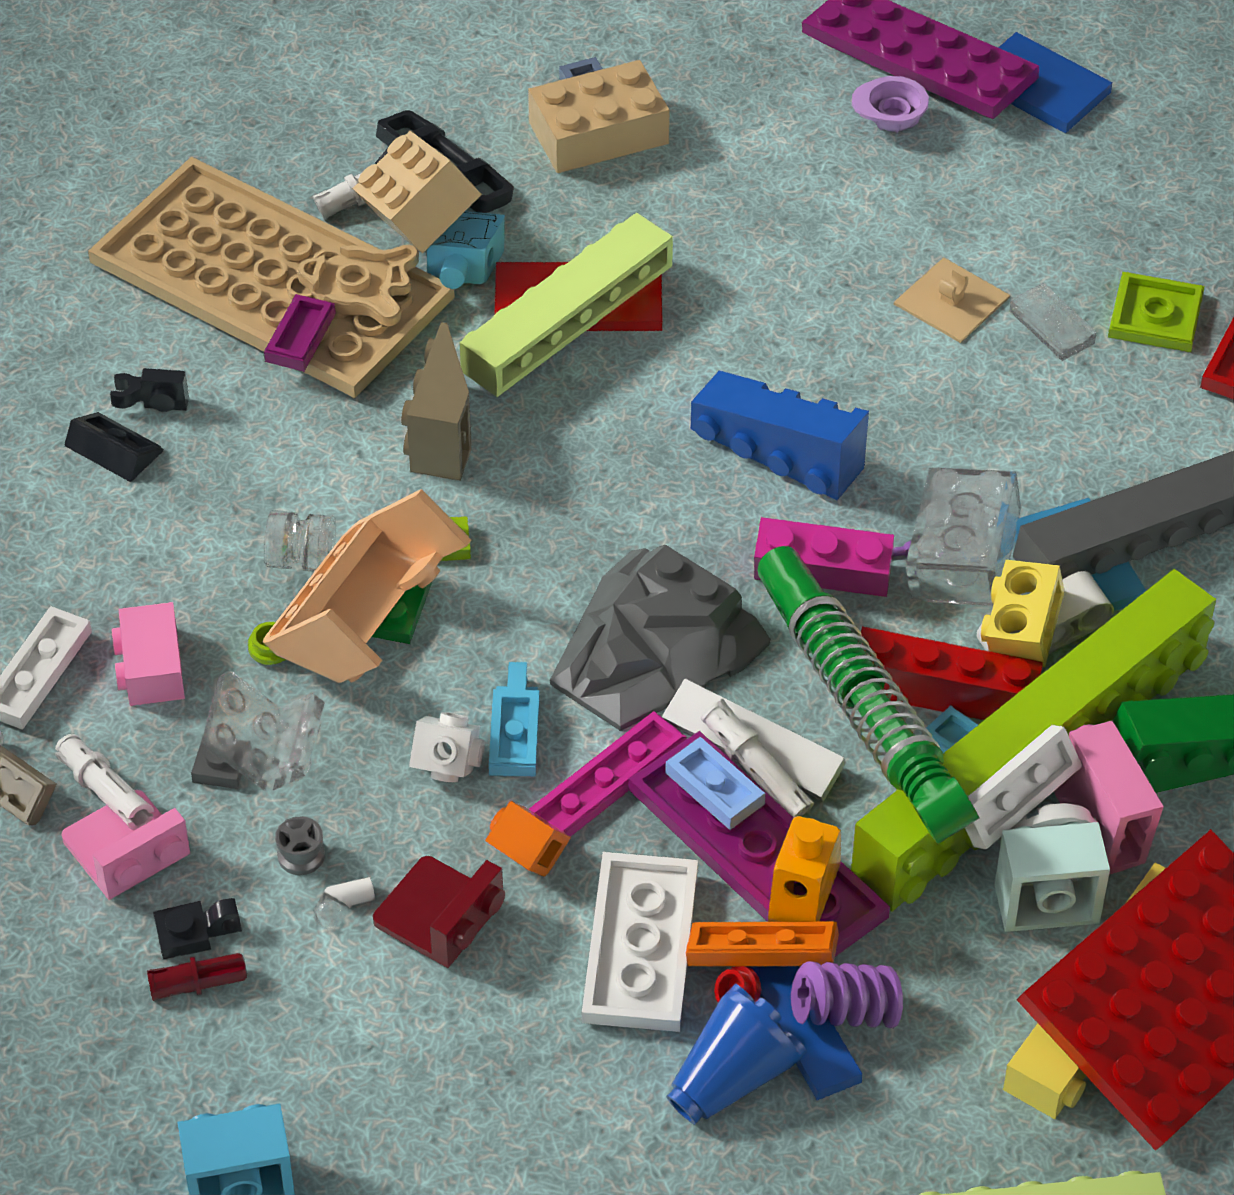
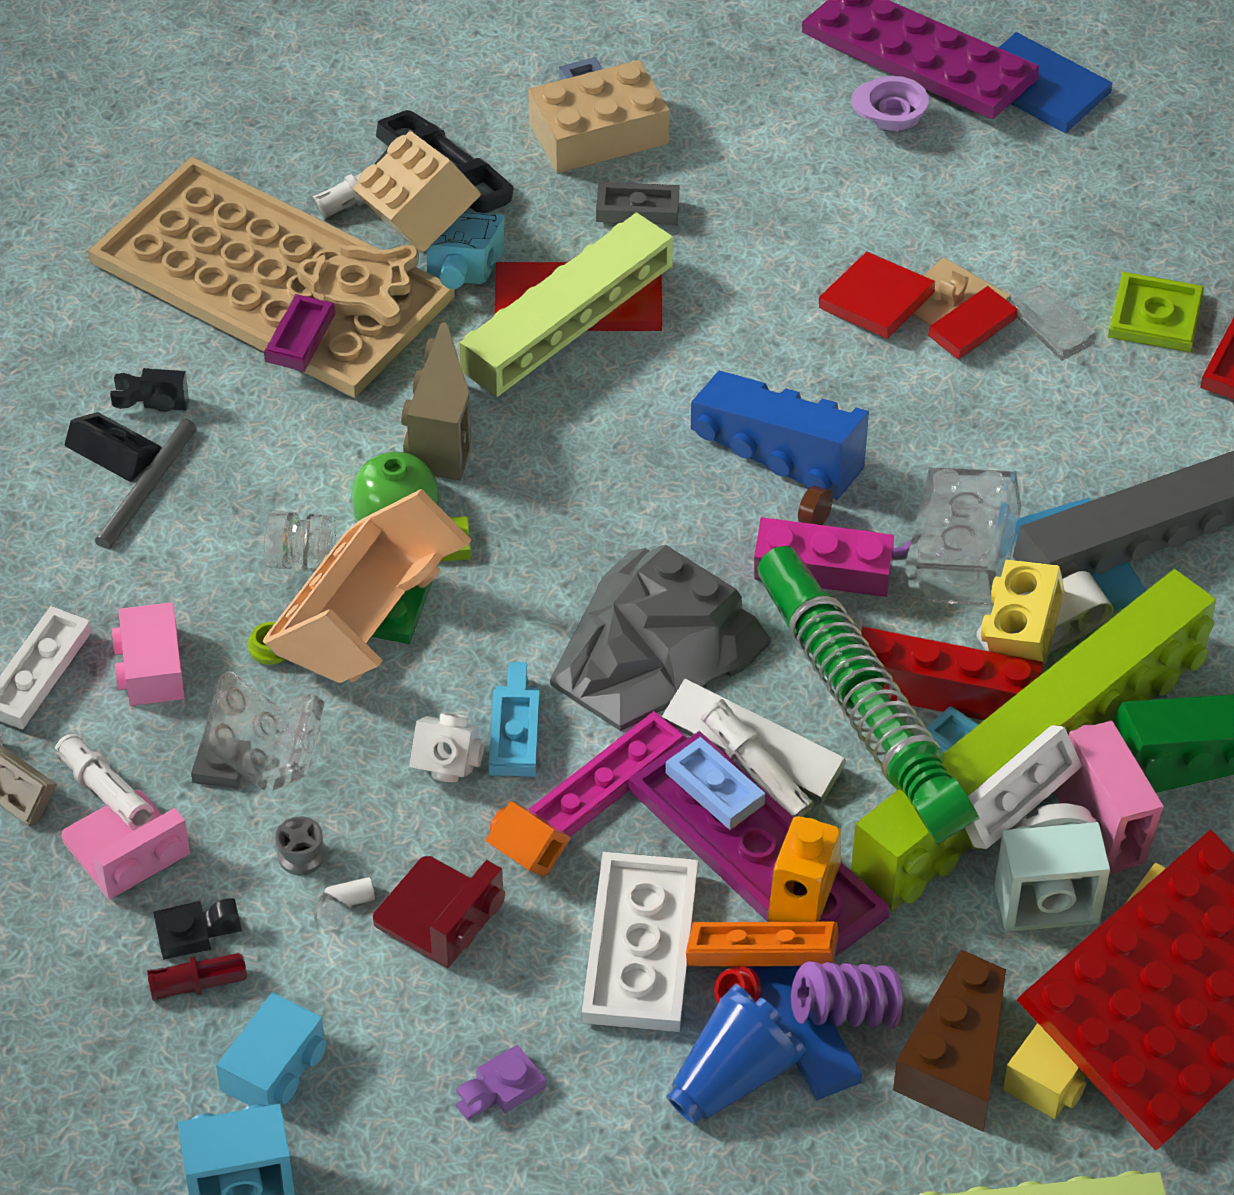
(145, 484): none -> dark grey bar
(272, 1053): none -> medium azure brick
(389, 479): none -> bright green cylinder
(502, 1080): none -> medium lavender plate
(653, 201): none -> dark grey plate
(815, 505): none -> reddish brown tile
(876, 294): none -> red tile
(954, 1043): none -> reddish brown wedge
(972, 322): none -> red tile

